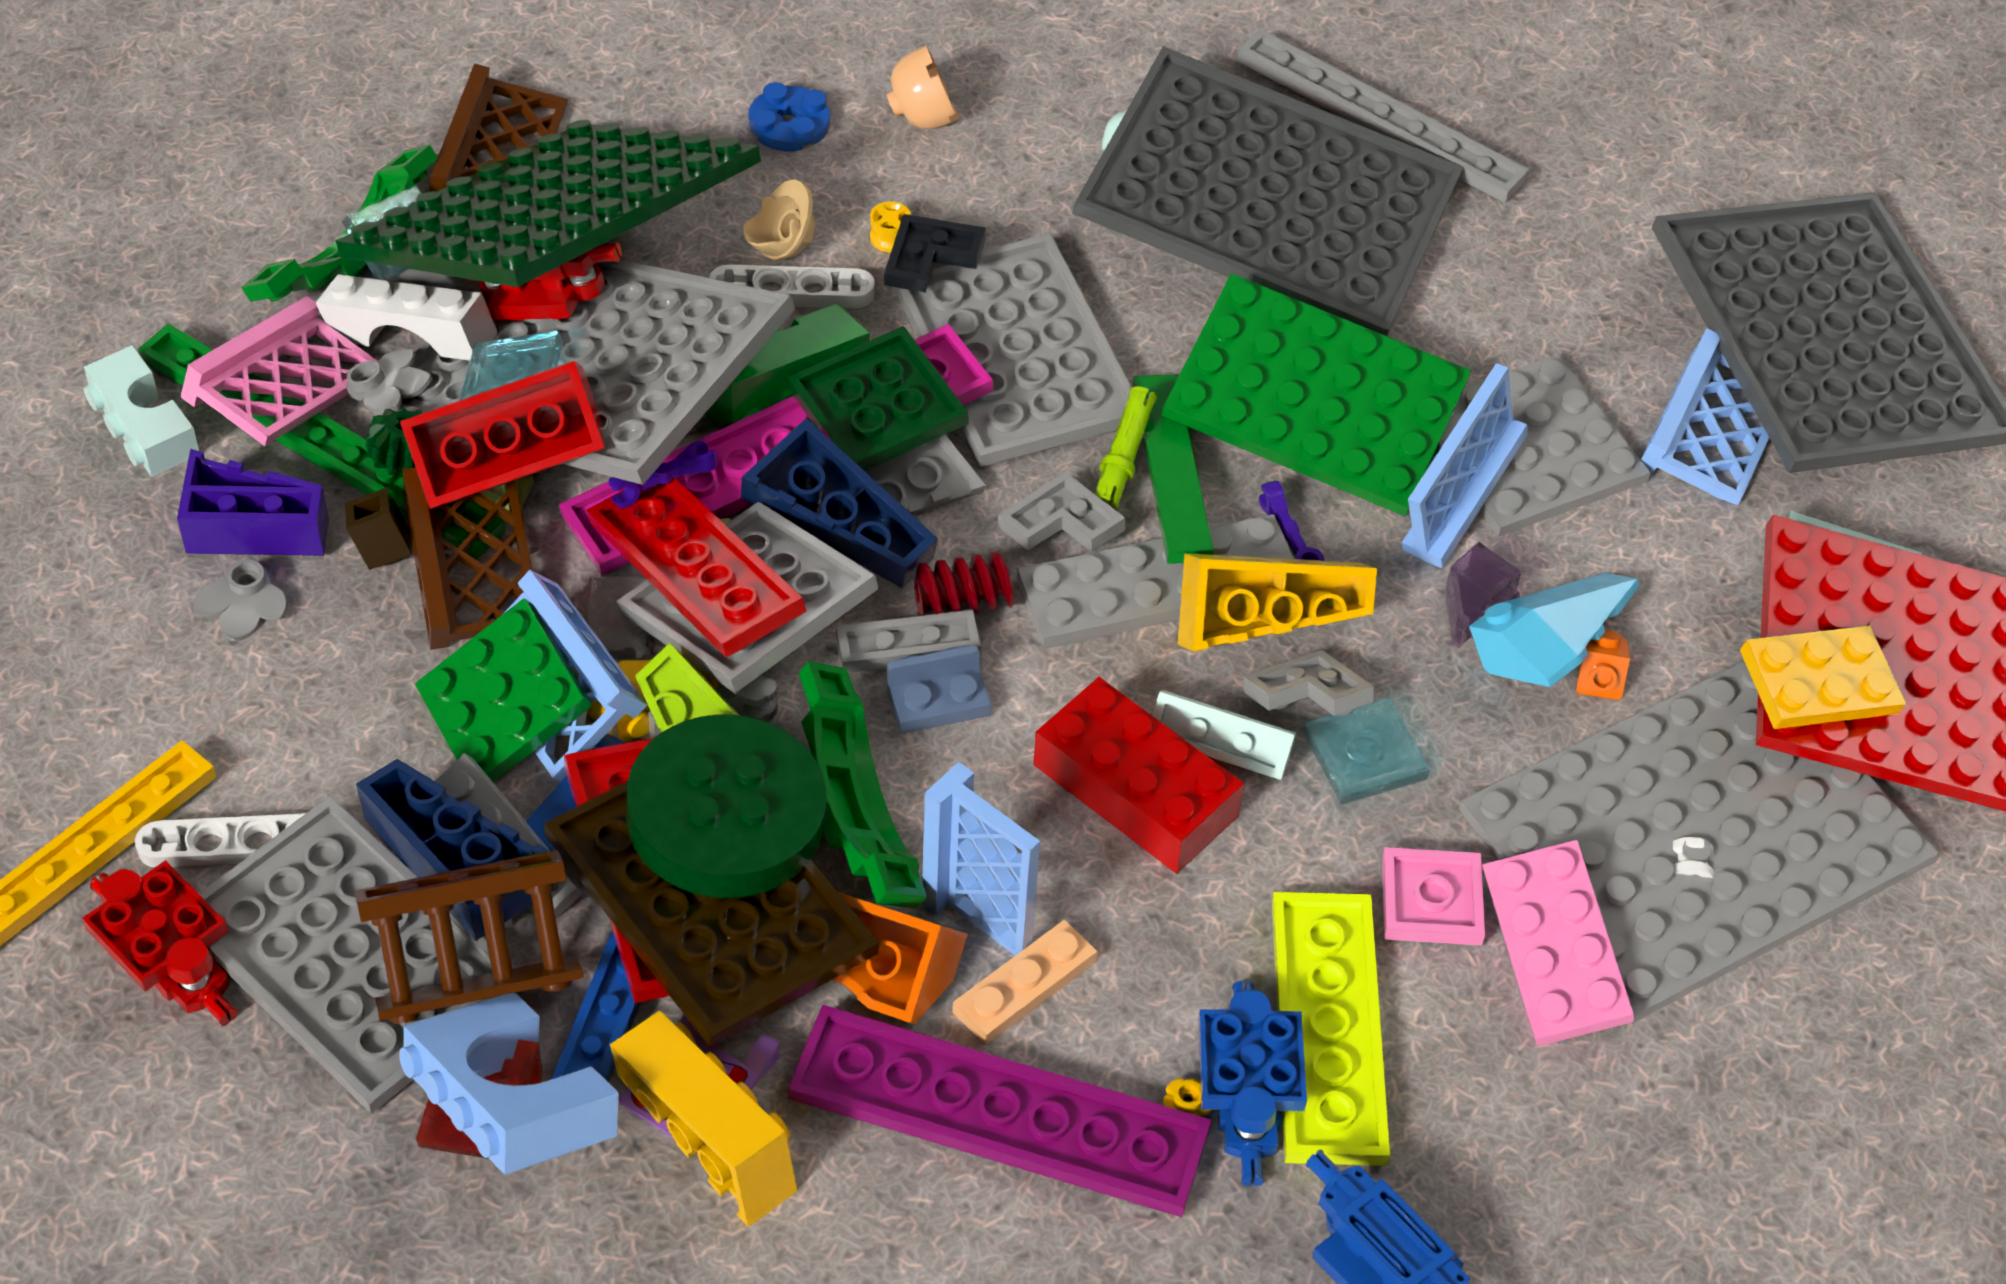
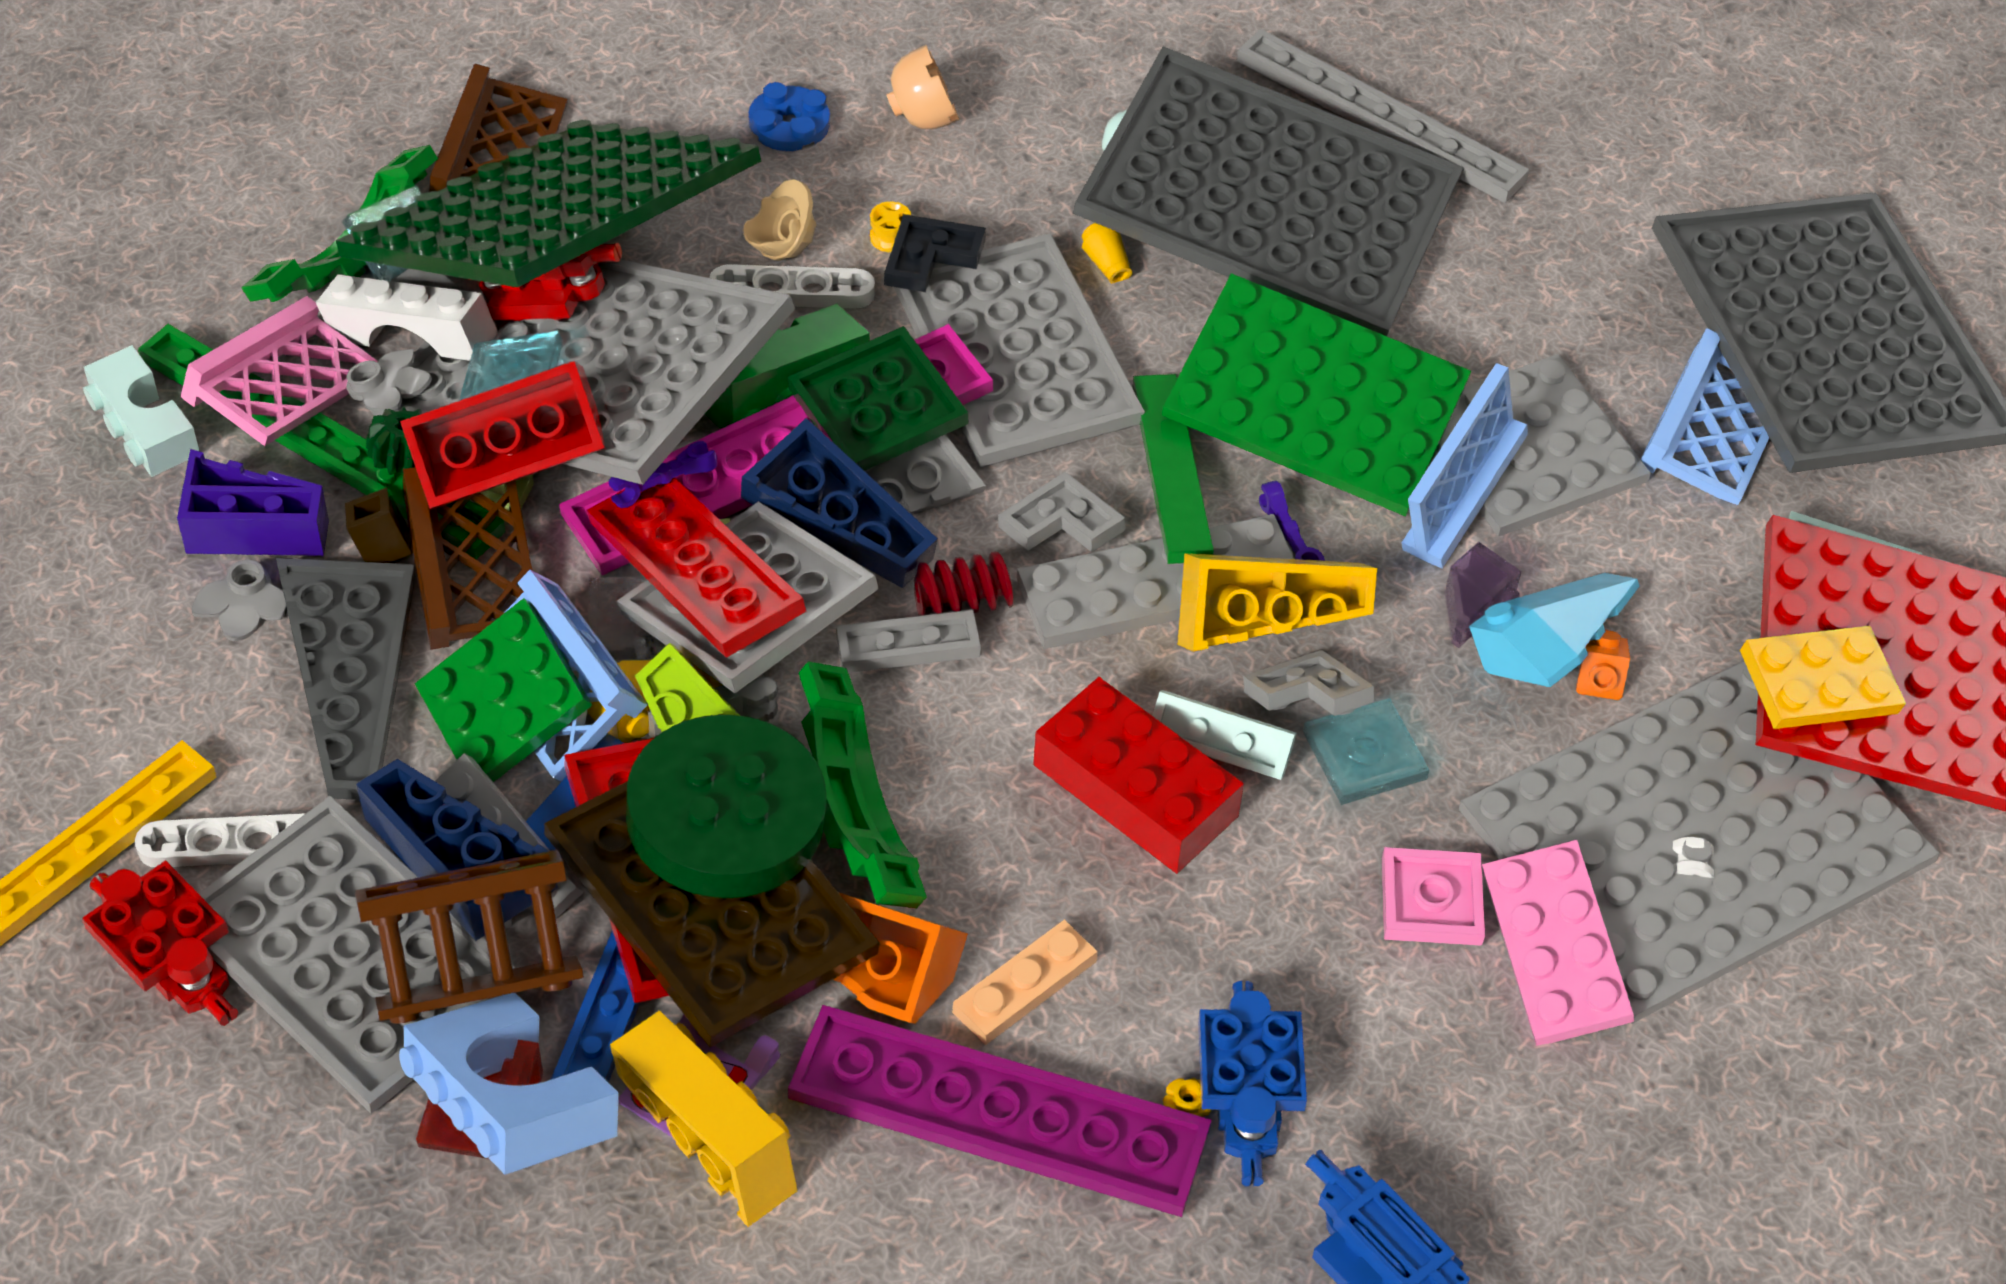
(349, 650): none -> dark grey wing
(937, 689): sand blue bracket -> none
(950, 855): light blue fence -> none
(1107, 252): none -> yellow cone
(1118, 464): lime pin -> none
(1331, 976): neon yellow plate -> none

